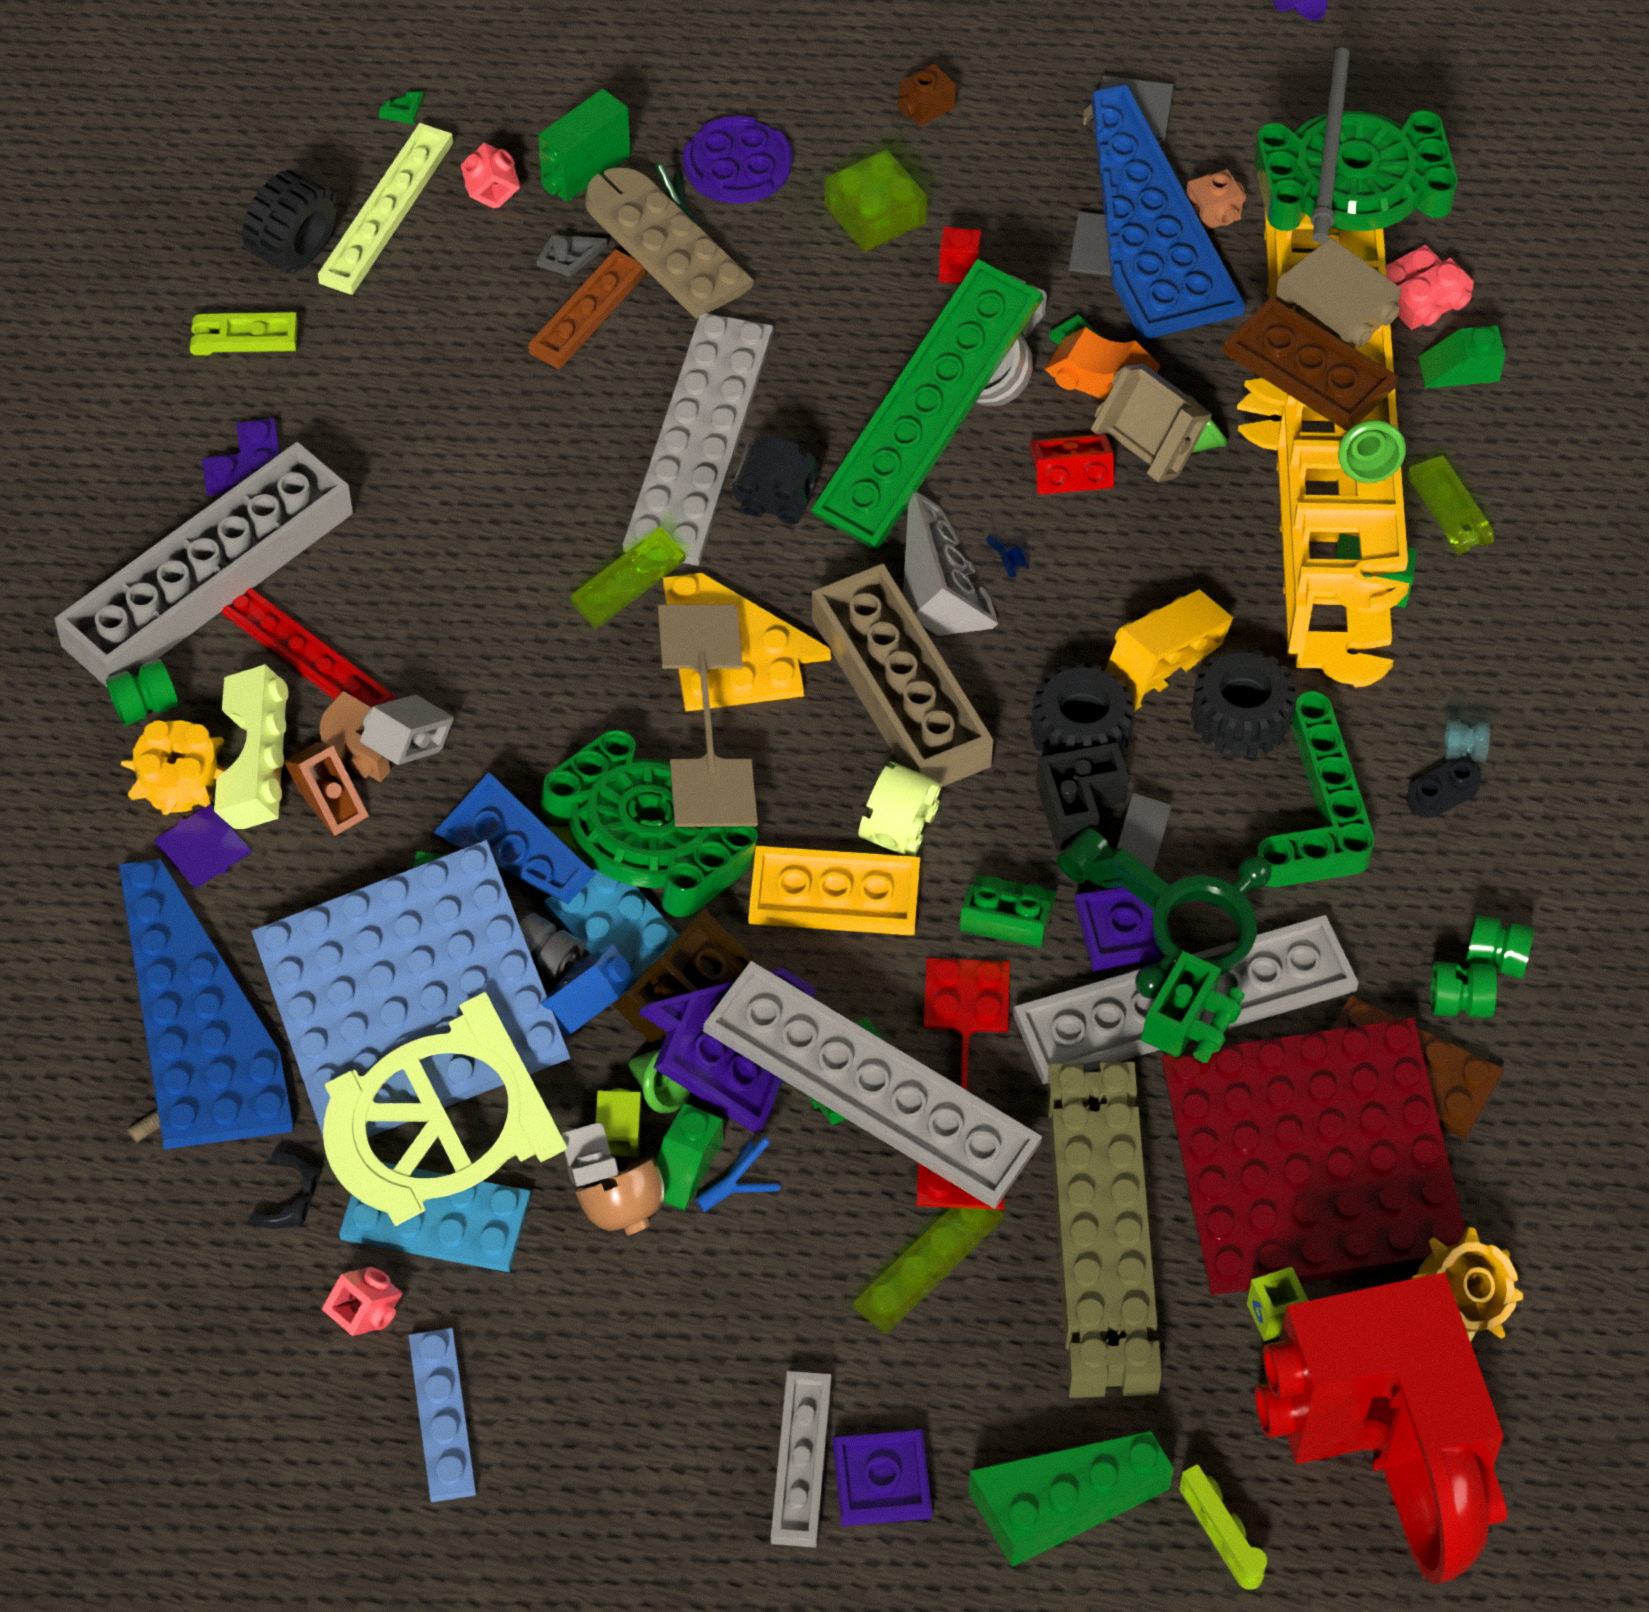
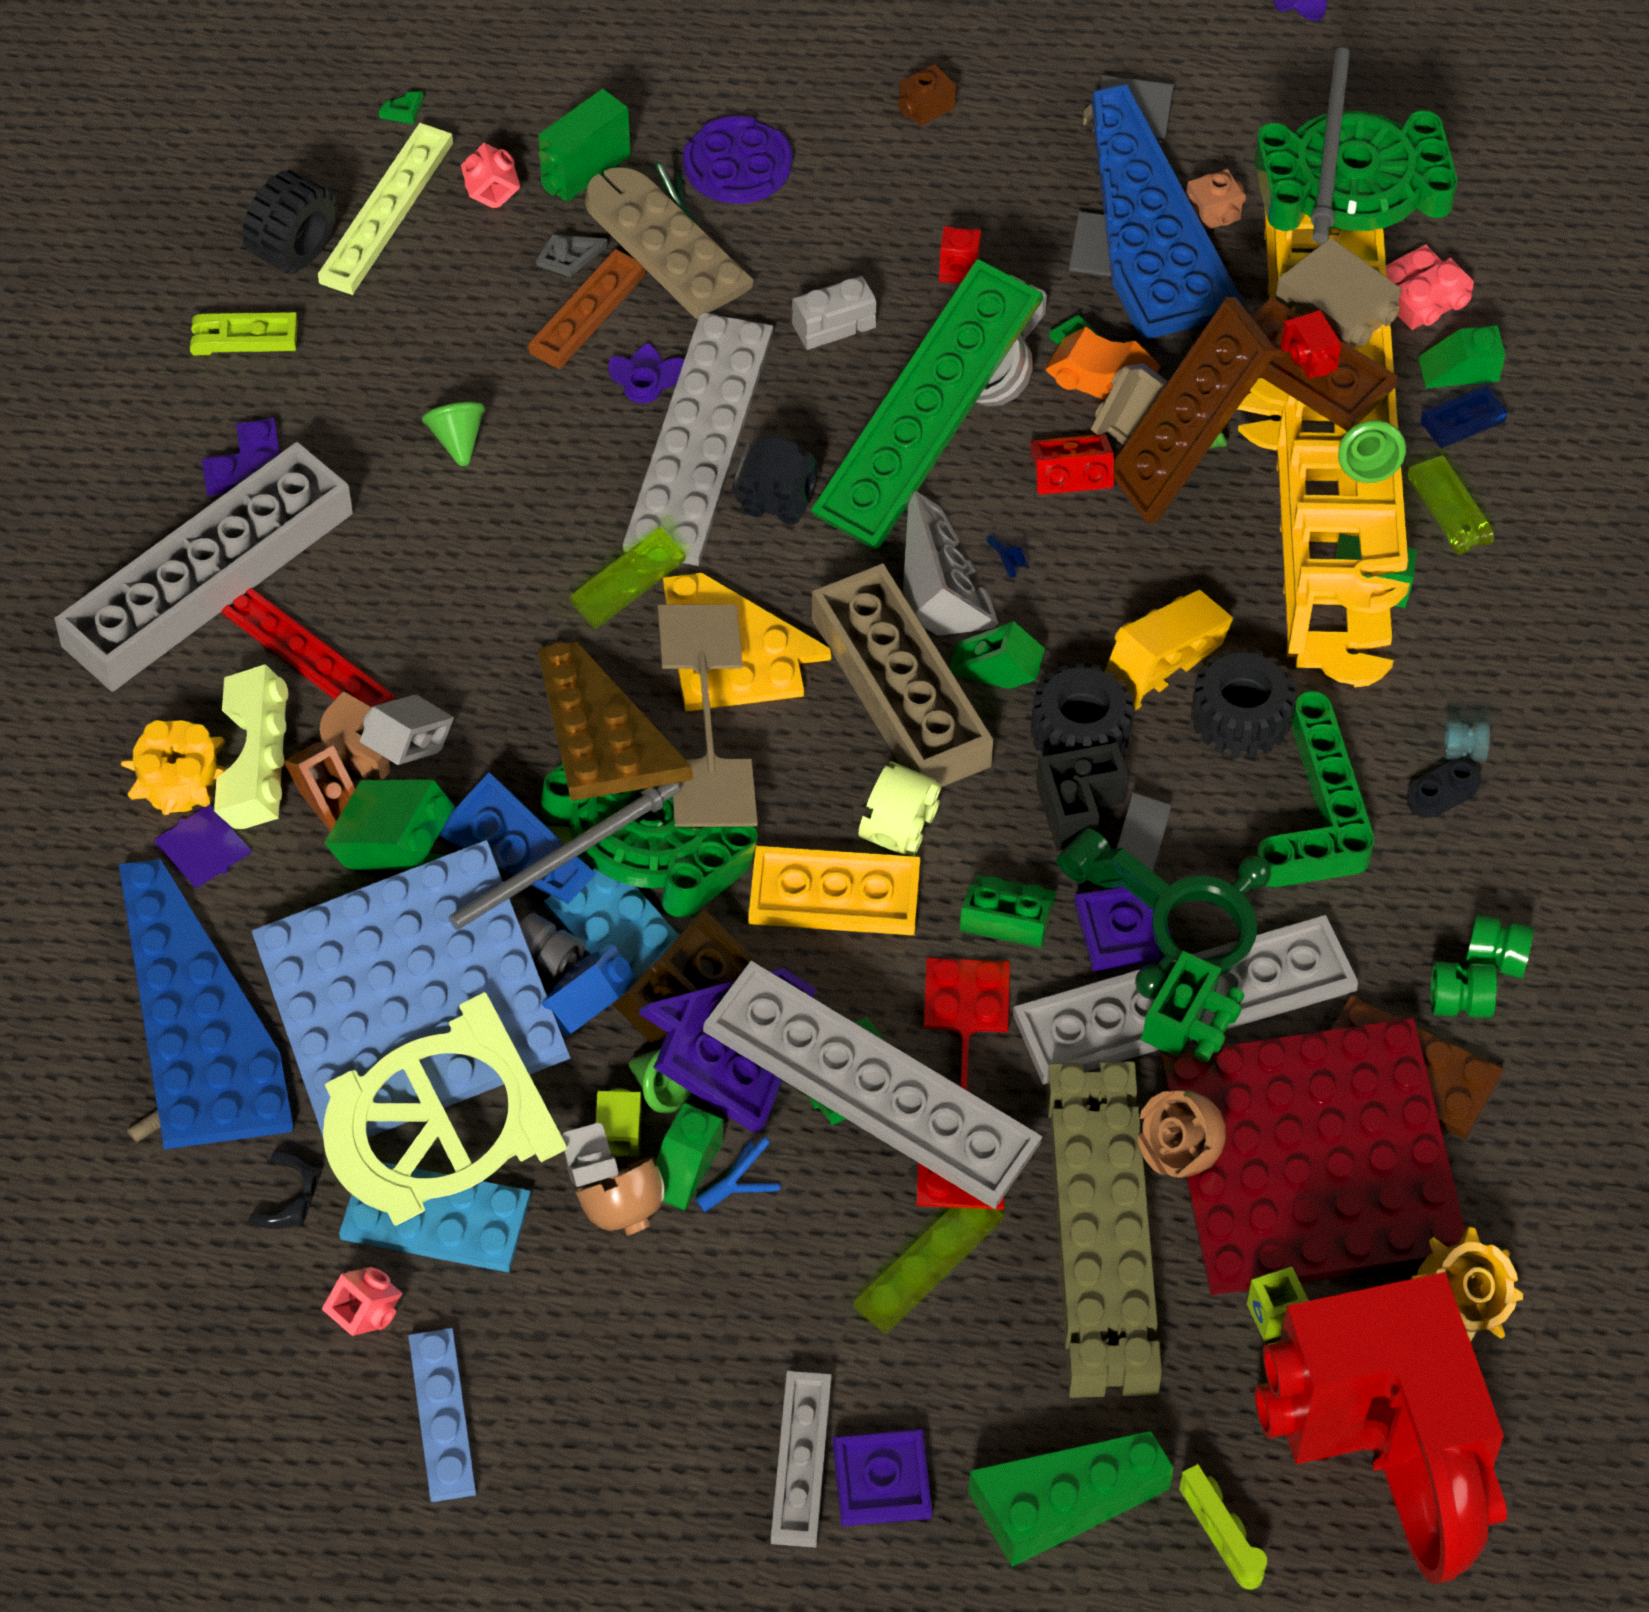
(144, 691): green wheel -> none
(389, 824): none -> green brick
(456, 428): none -> bright green hat
(600, 732): none -> pearl gold wing
(644, 369): none -> dark purple plate
(651, 799): none -> dark grey bar
(834, 312): none -> light grey brick
(875, 200): clear neon green brick -> none
(998, 657): none -> green slope
(1181, 1133): none -> medium nougat cylinder
(1192, 409): none -> reddish brown tile
(1311, 344): none -> red brick
(1463, 417): none -> clear blue plate

